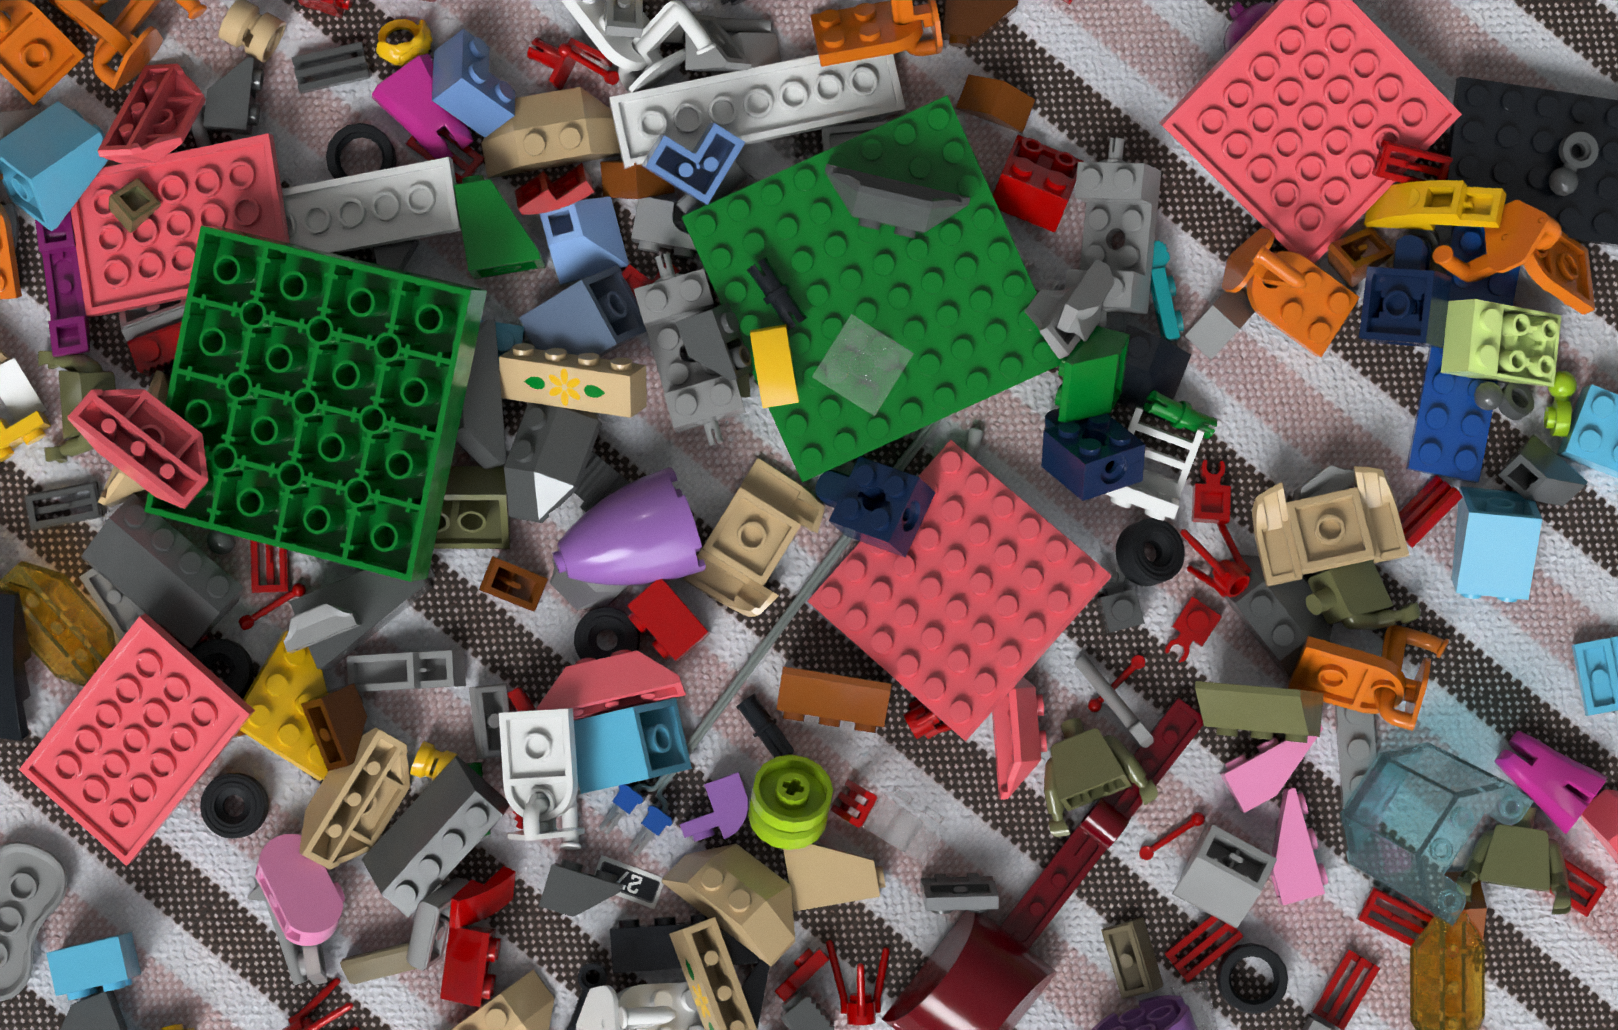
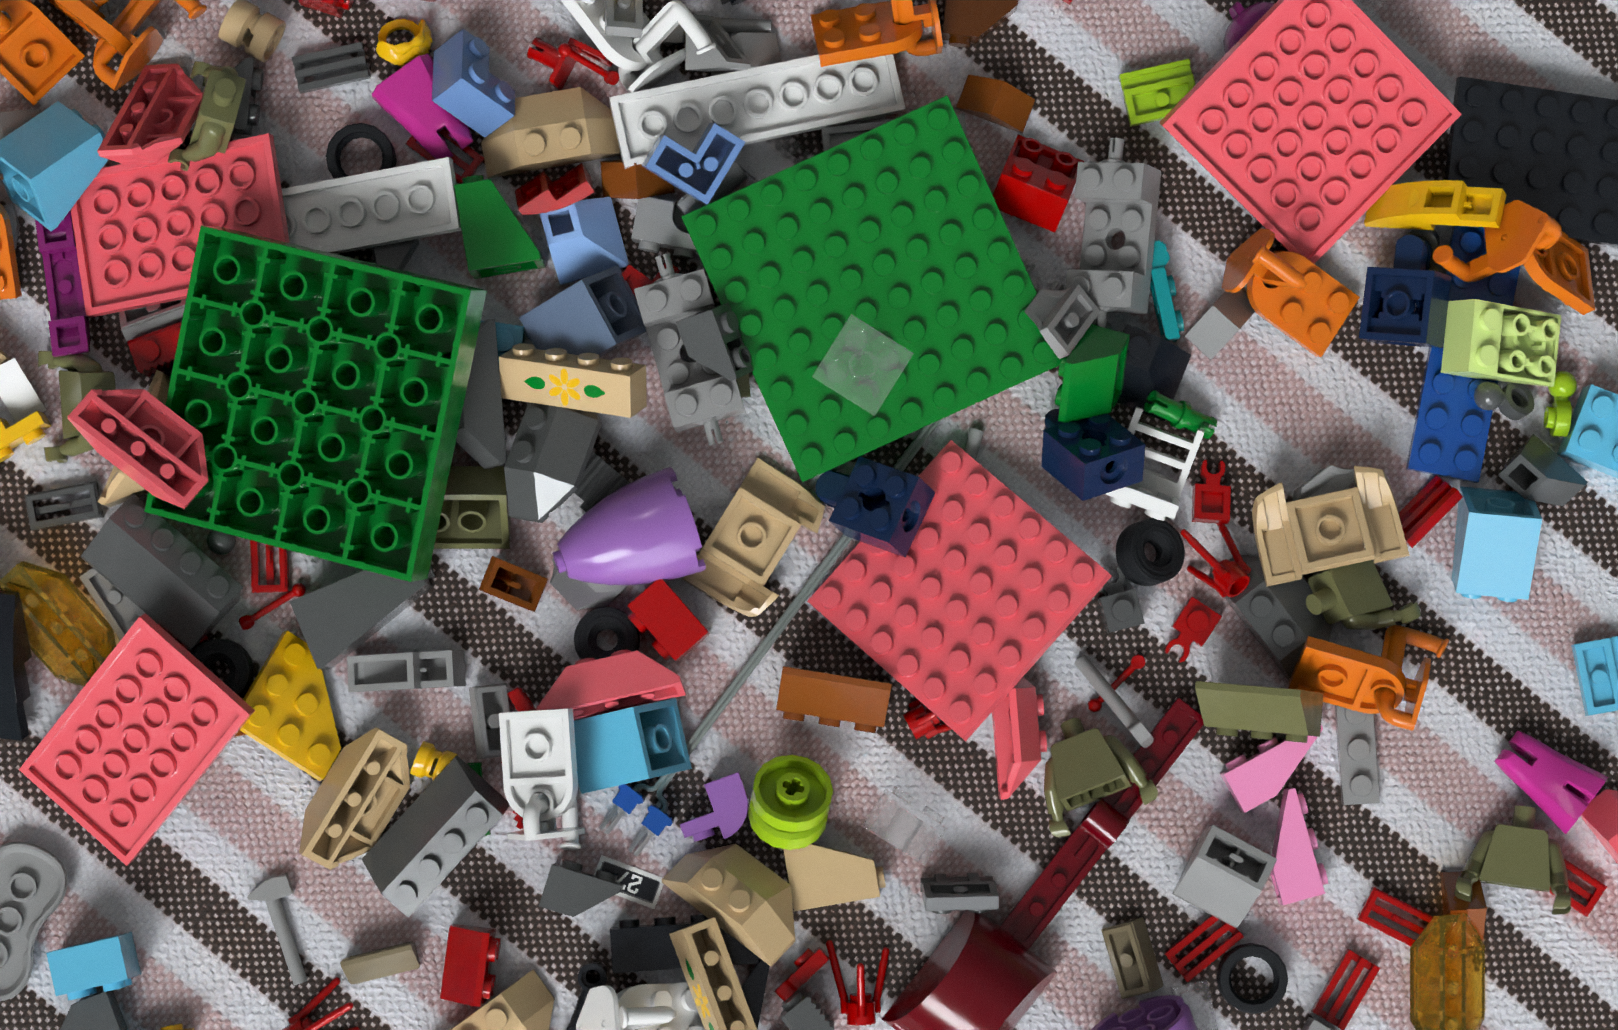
(133, 204): olive slope -> none
(213, 805): black tyre -> none
(215, 114): none -> olive torso
(299, 891): bright pink brick -> none
(312, 964): light grey plate -> none
(318, 625): light grey slope -> none
(337, 724): reddish brown slope -> none
(432, 925): light grey brick -> none
(480, 901): red slope -> none
(765, 727): black axle -> none
(774, 366): yellow slope -> none
(776, 293): black pin -> none
(848, 800): red tile -> none
(893, 202): dark grey wedge -> none
(1083, 307): light grey slope -> none
(1146, 852): red hinge -> none
(1155, 90): none -> lime plate
(1356, 252): dark orange slope -> none
(1384, 158): red tile -> none
(1415, 819): clear light blue windscreen -> none
(1564, 179): dark grey plate -> none

